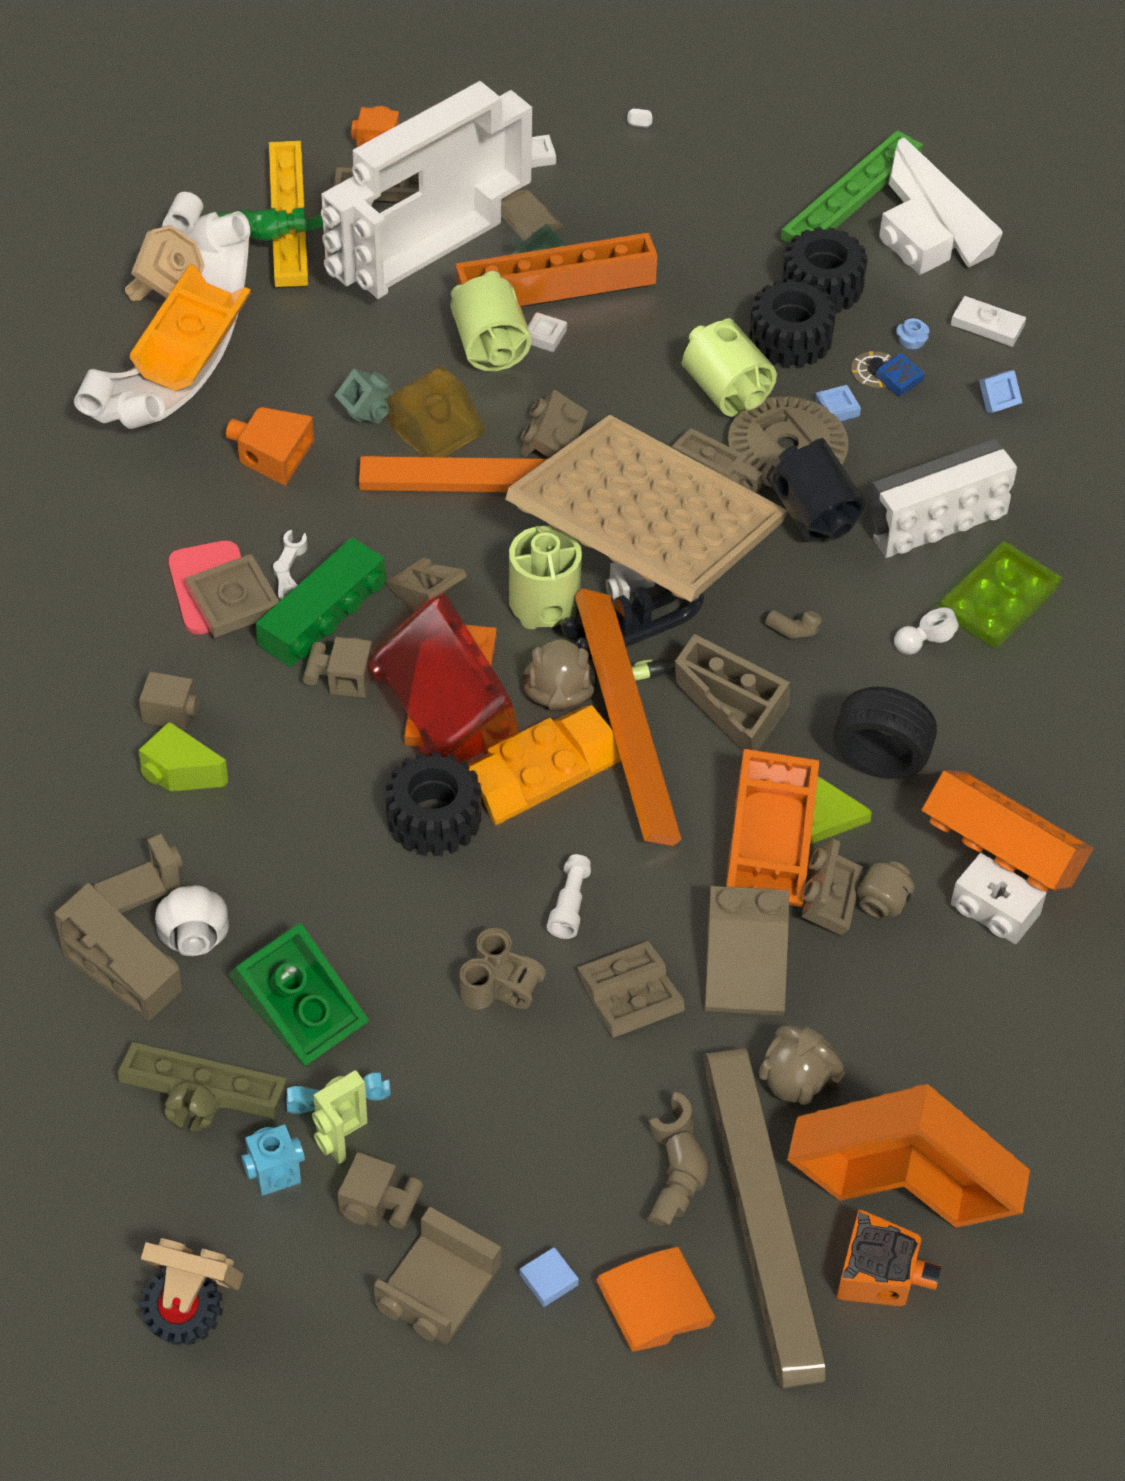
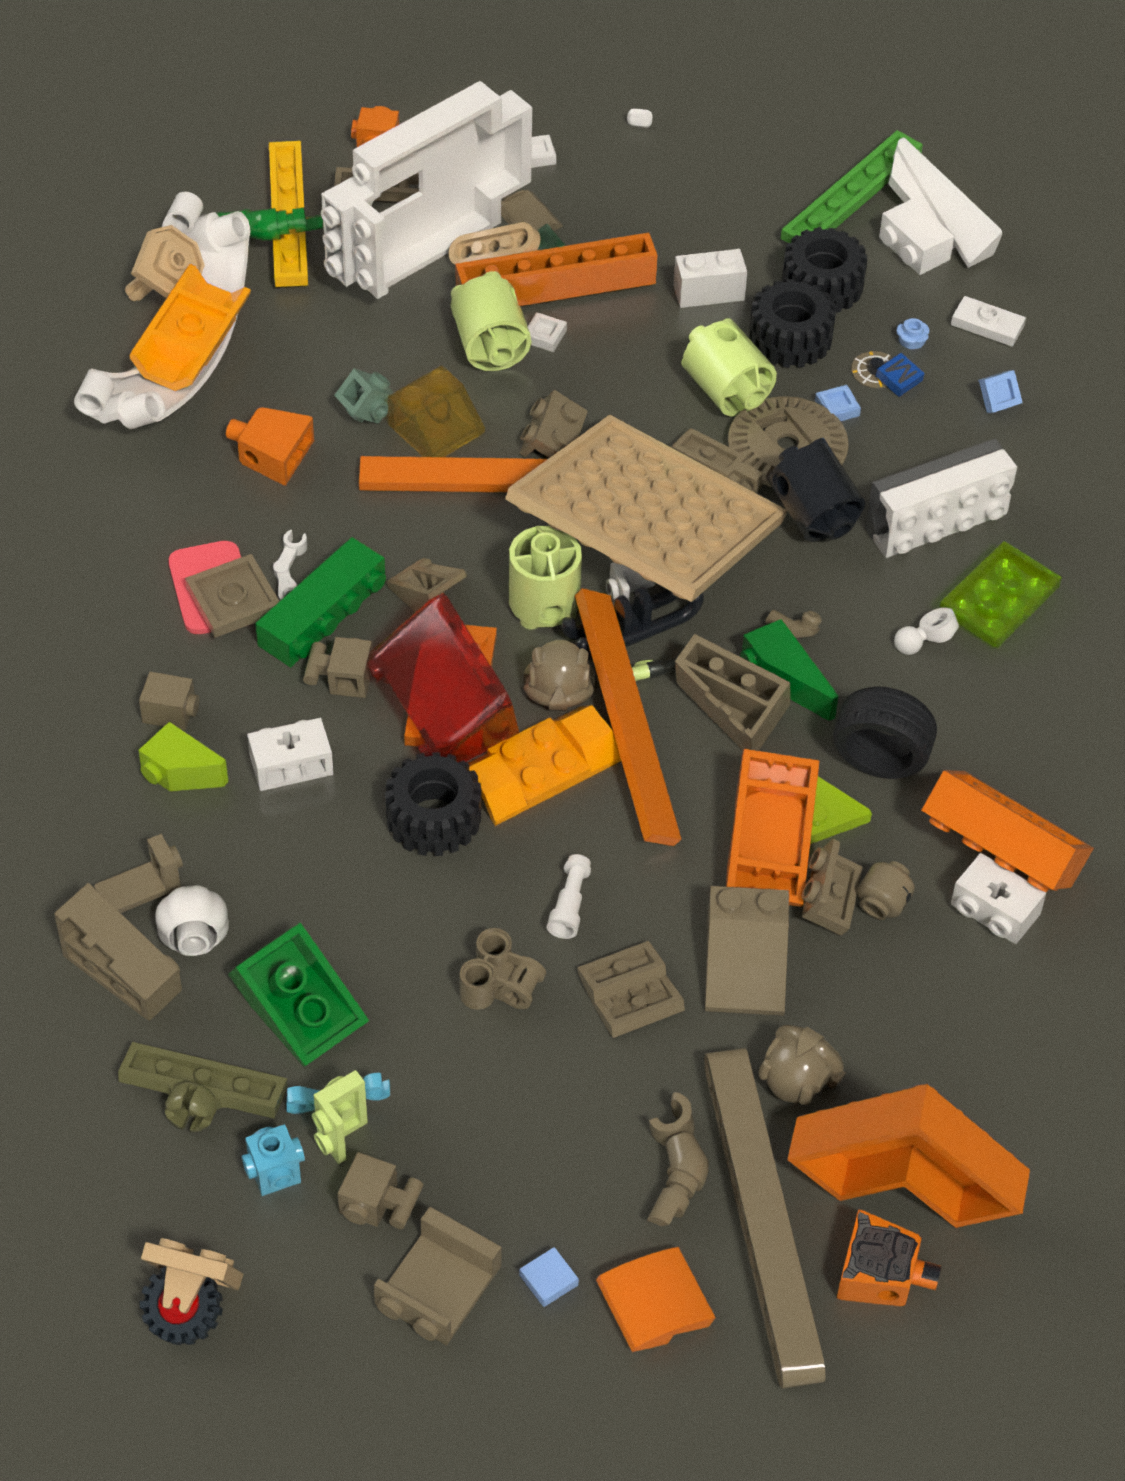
(290, 754): none -> white brick
(484, 243): none -> tan plate
(710, 278): none -> white brick
(780, 653): none -> green slope

